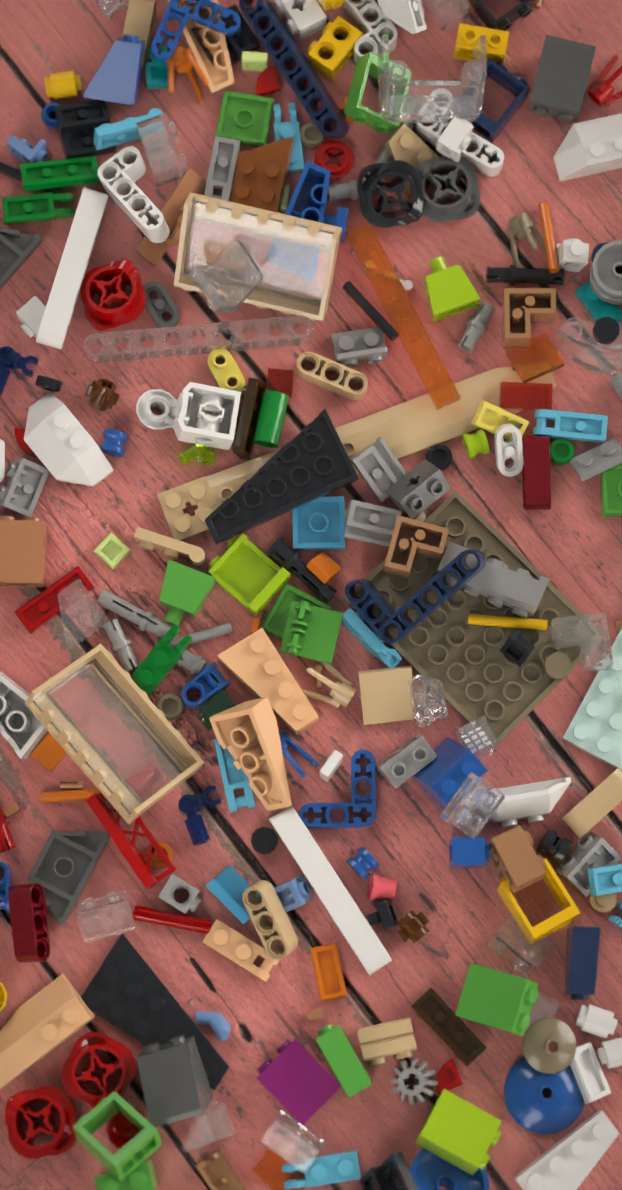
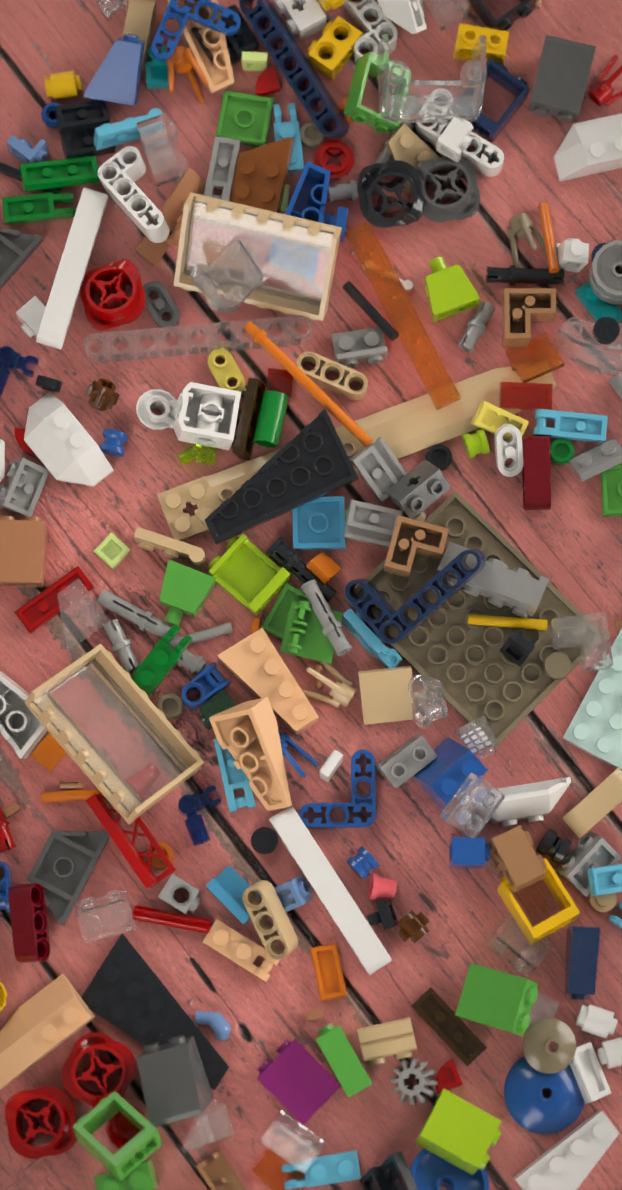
(261, 338): none -> orange bar
(331, 628): none -> light grey pin

